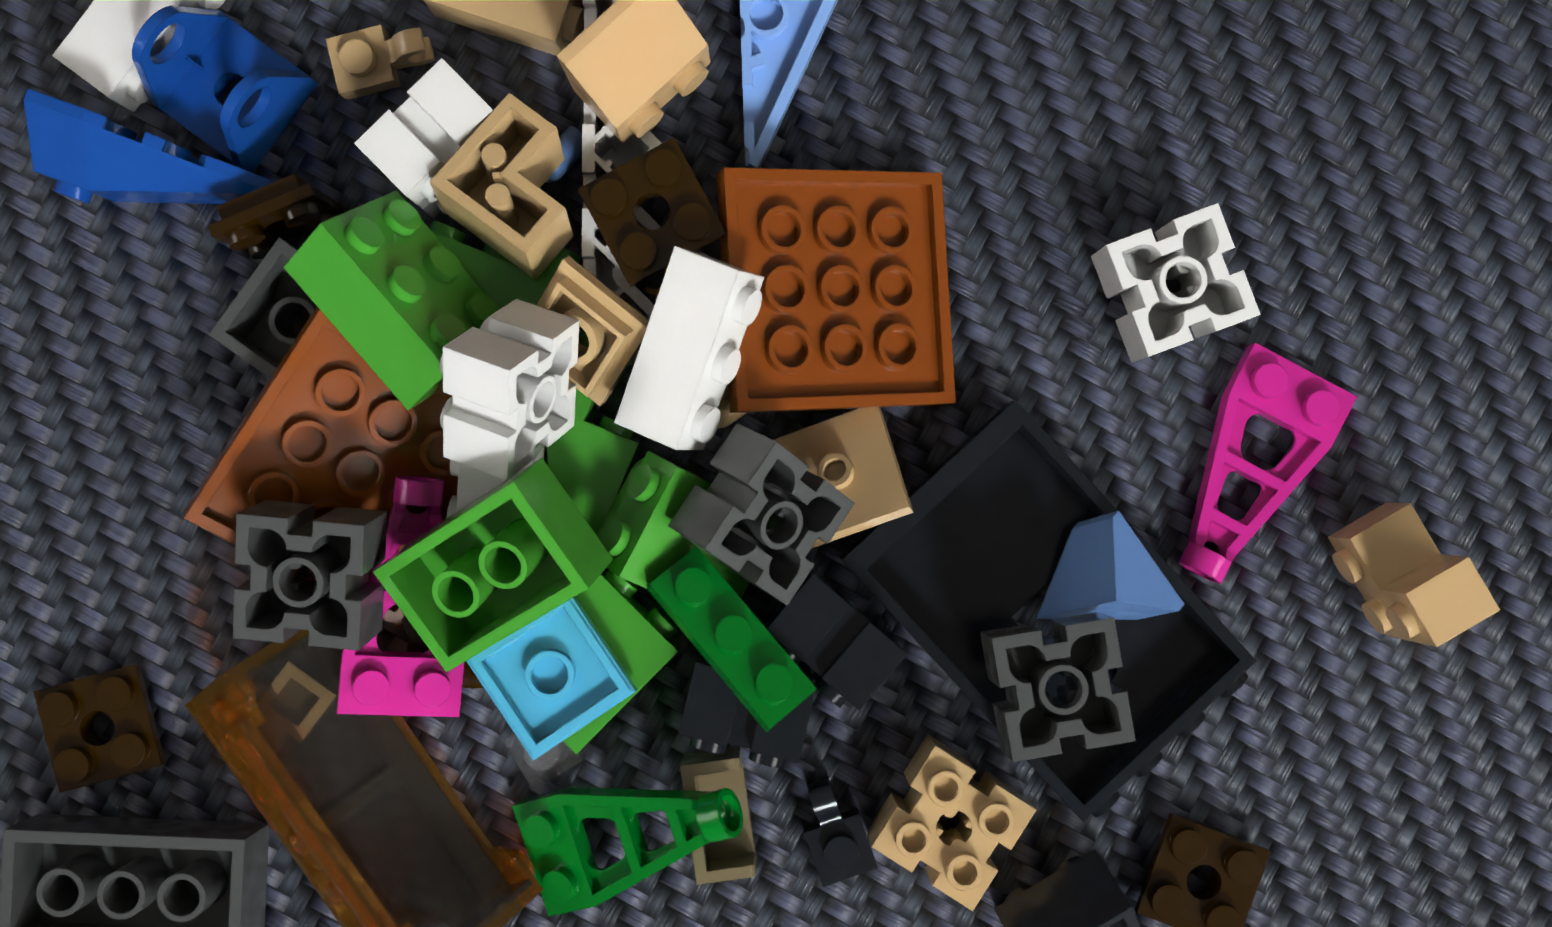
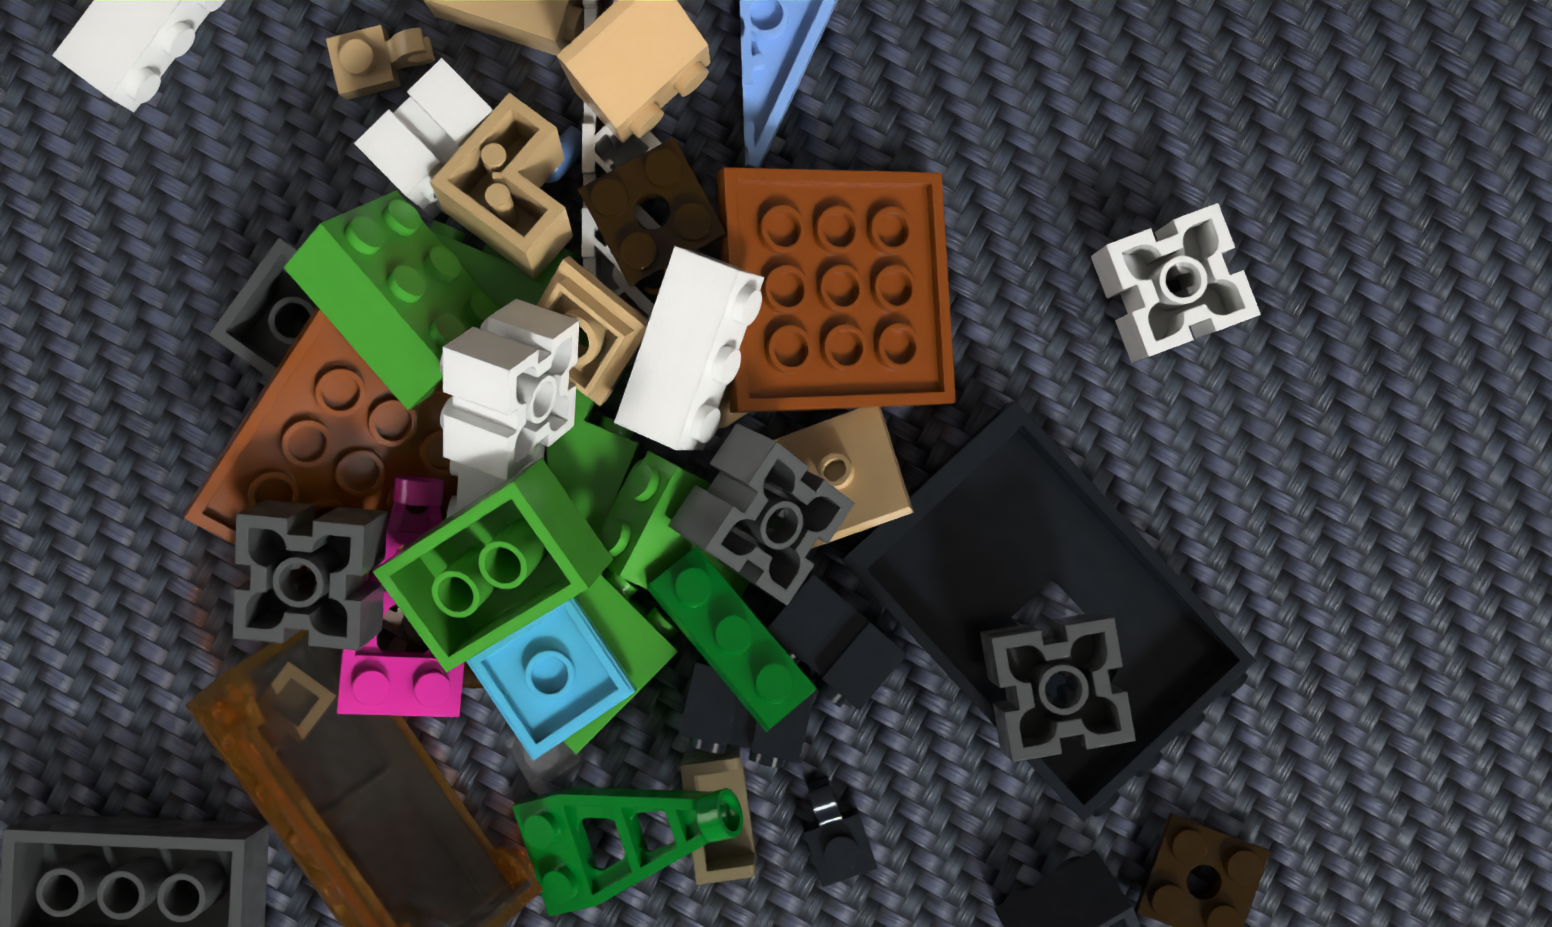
(74, 747): dark brown piece -> none
(108, 160): blue wedge -> none
(198, 64): blue hose -> none
(271, 213): dark brown piece -> none
(955, 857): tan brick -> none
(1109, 574): medium blue slope -> none
(1288, 397): dark pink plate -> none
(1406, 580): tan brick -> none

